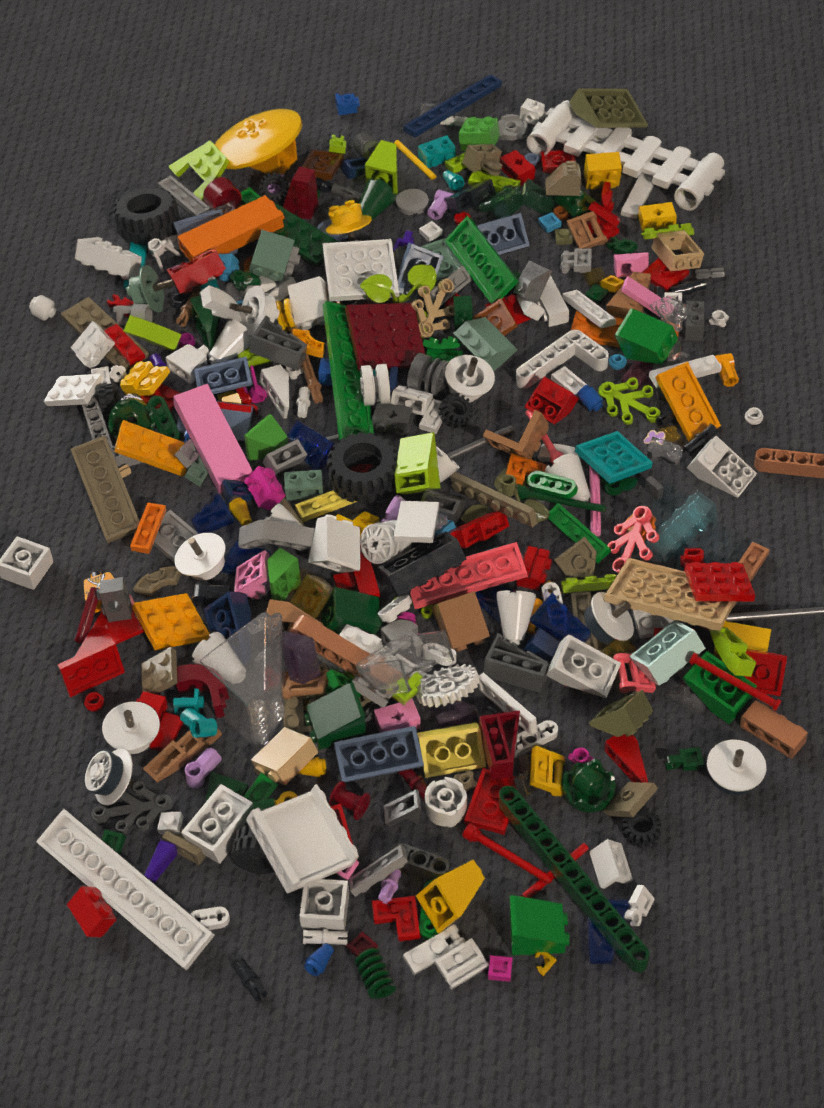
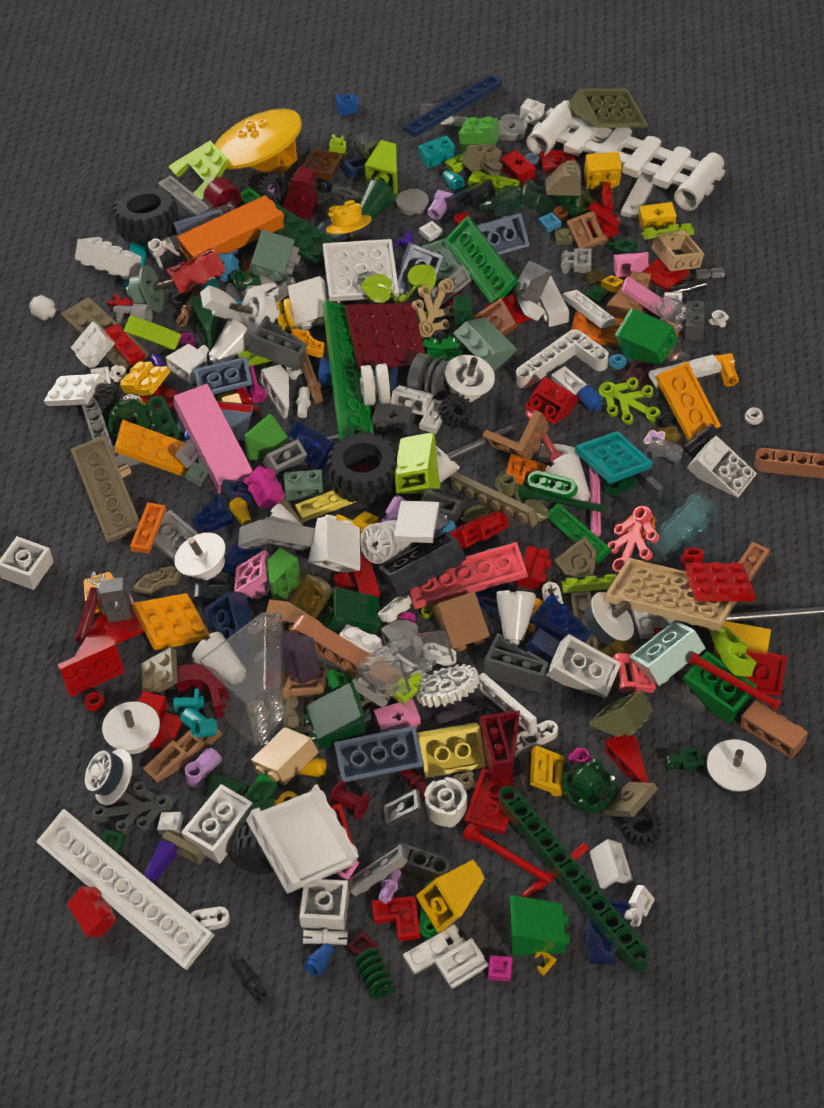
(415, 160): yellow bar -> none

